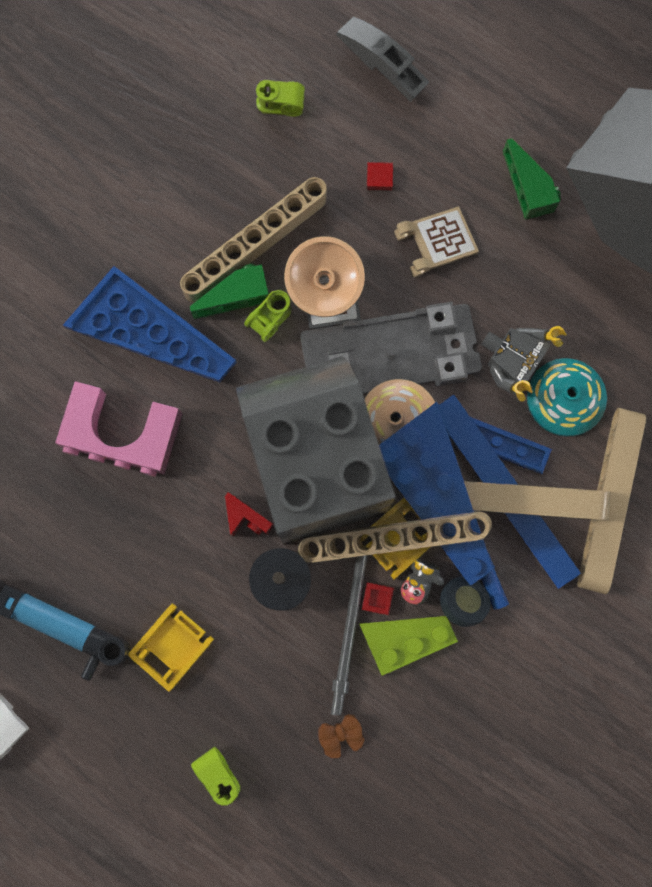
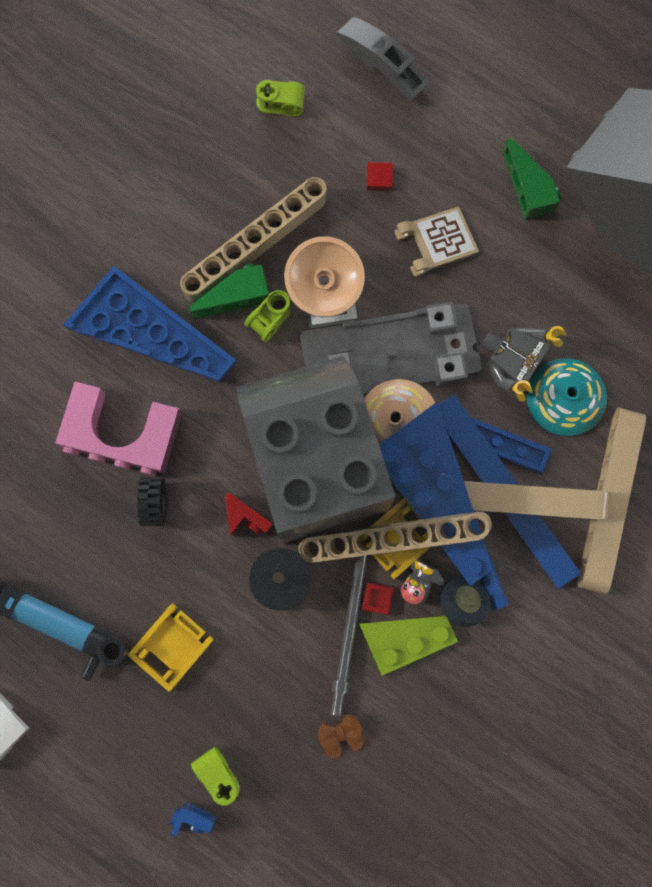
(151, 501): none -> black tyre
(196, 818): none -> blue bracket

